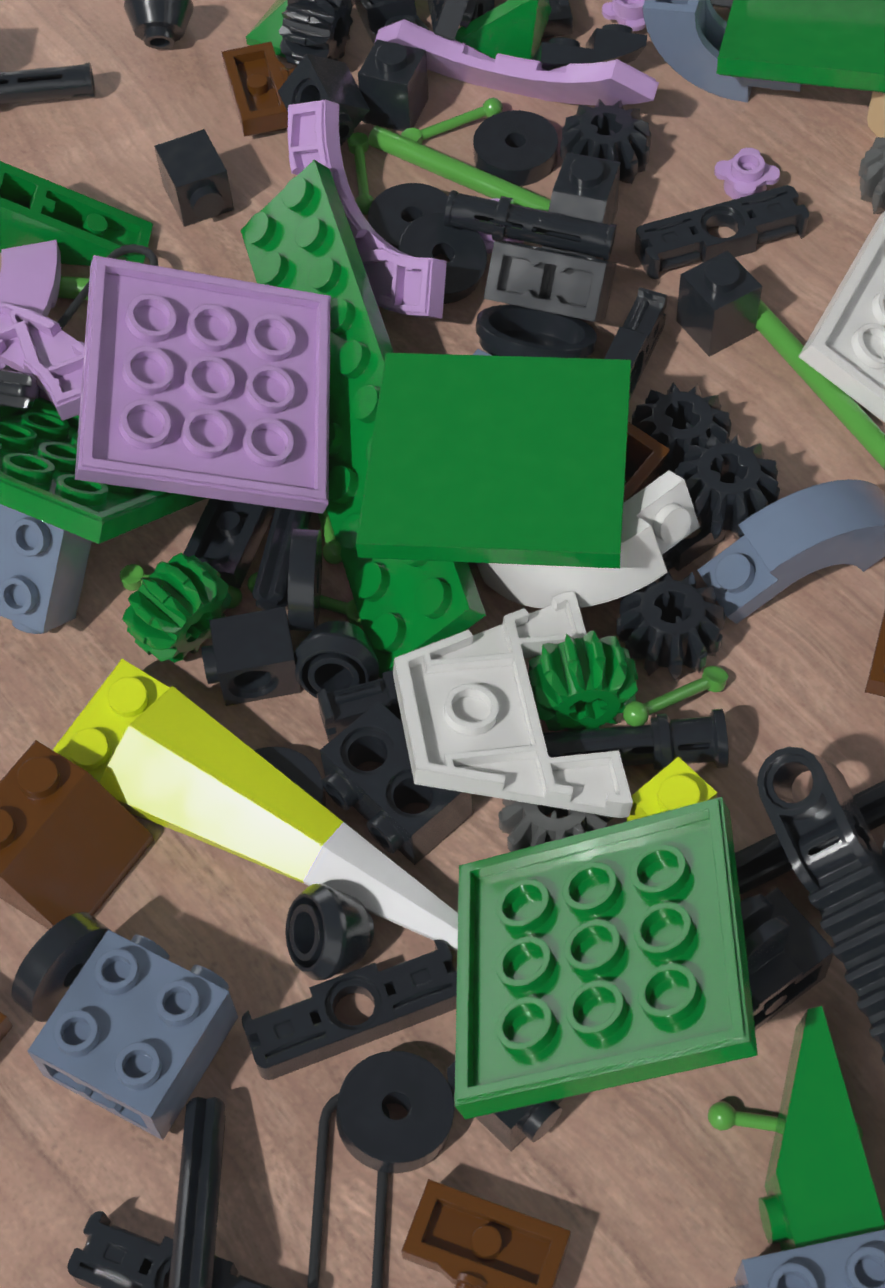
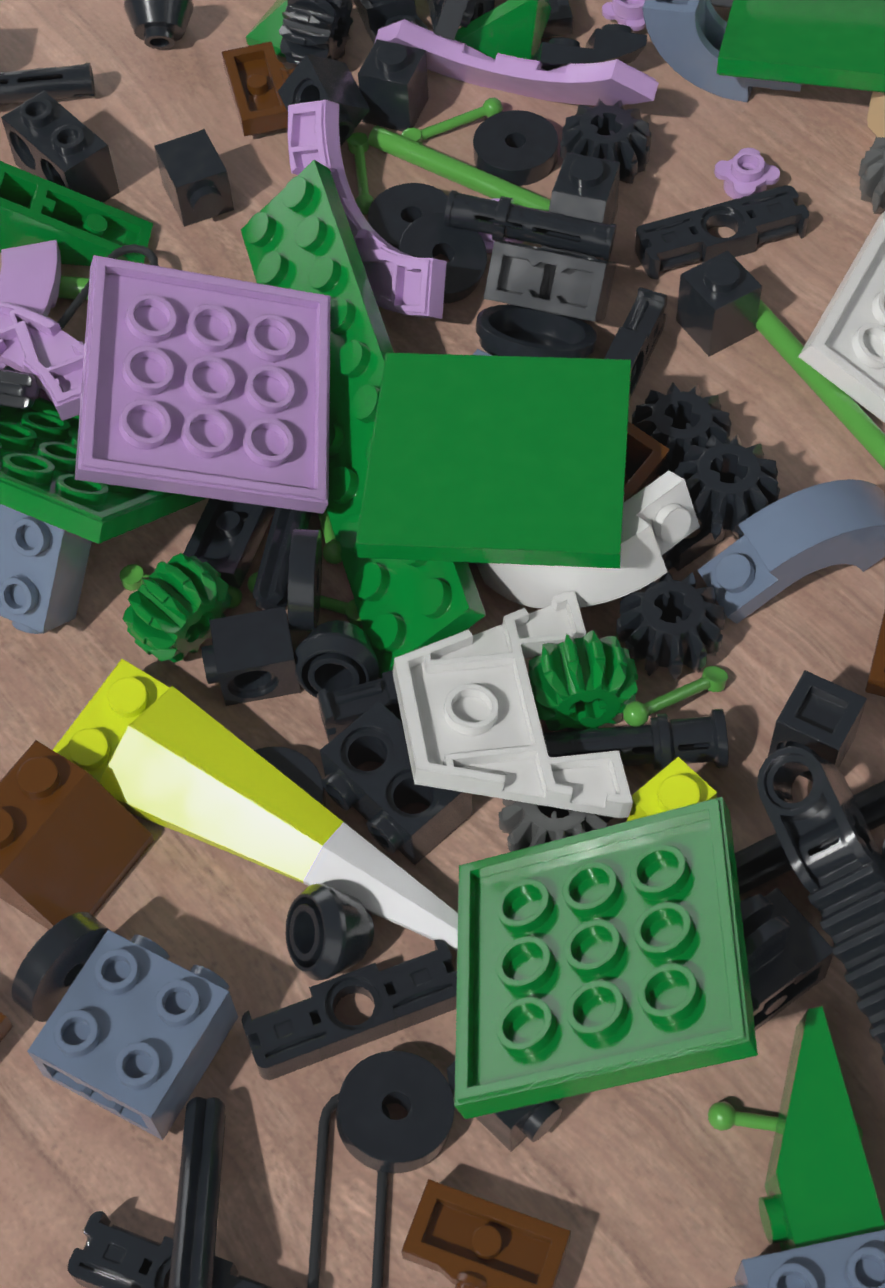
(60, 148): none -> black brick
(819, 719): none -> black brick

